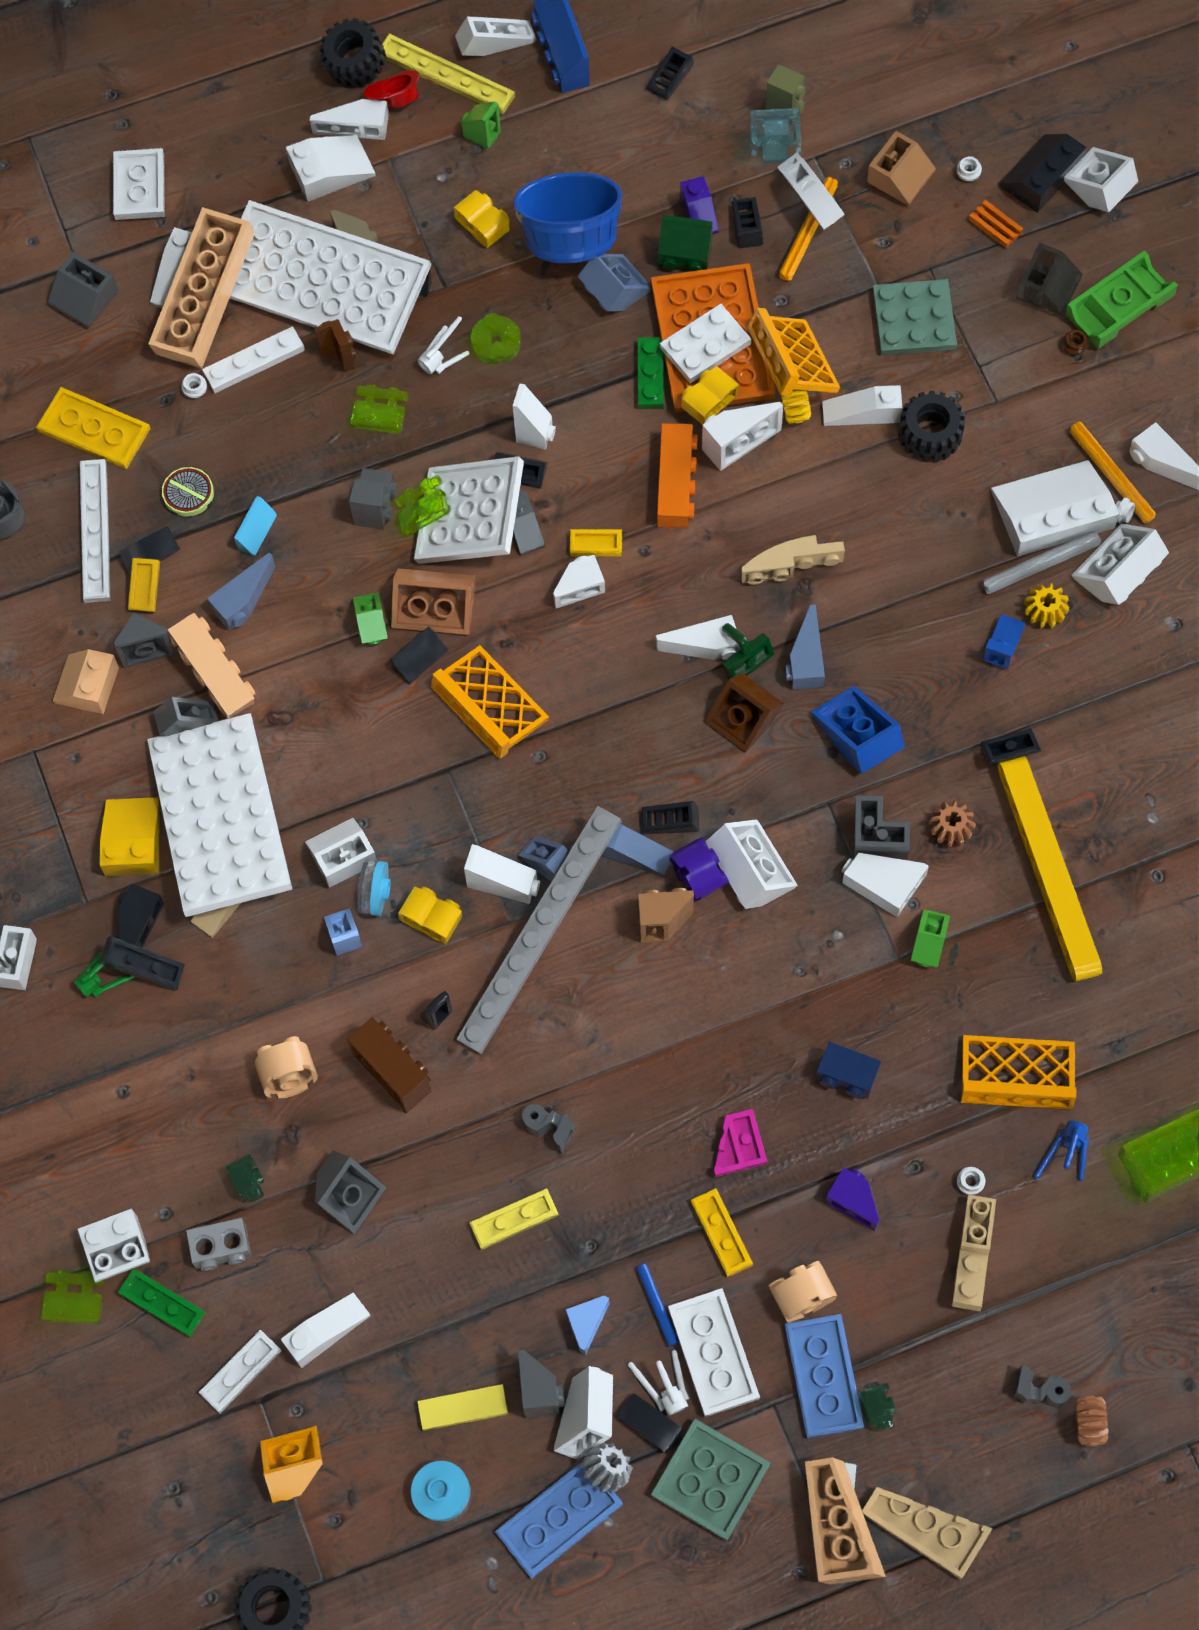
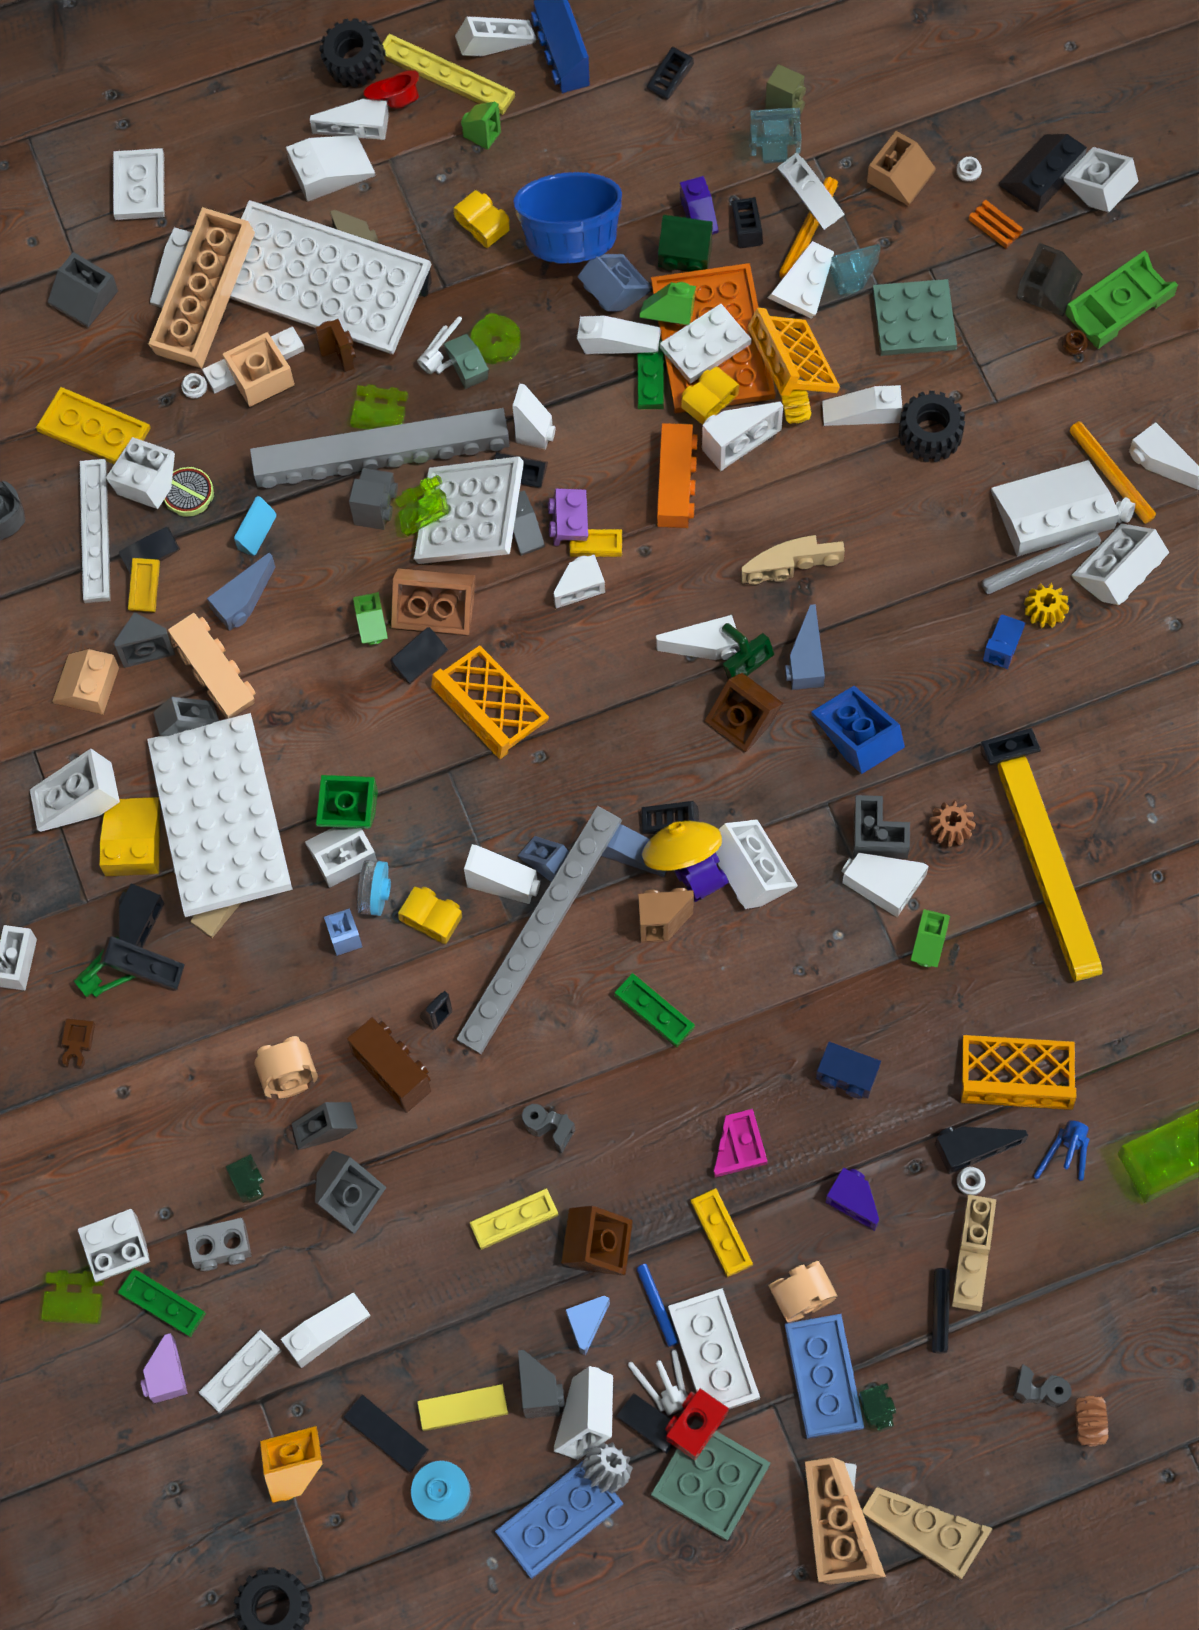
(75, 792): none -> white slope
(77, 1037): none -> reddish brown plate
(143, 473): none -> white slope
(164, 1372): none -> lavender slope
(259, 369): none -> light nougat slope
(324, 1124): none -> dark grey slope
(347, 801): none -> green slope
(380, 448): none -> light grey brick
(386, 1433): none -> black tile
(467, 361): none -> sand green slope
(569, 515): none -> medium lavender bracket
(597, 1240): none -> reddish brown slope
(616, 335): none -> white slope
(654, 1010): none -> green plate
(671, 304): none -> bright green slope
(681, 845): none -> yellow dish
(690, 1440): none -> red brick
(804, 281): none -> white wing
(854, 268): none -> clear light blue slope
(941, 1310): none -> black axle
(974, 1144): none -> black slope

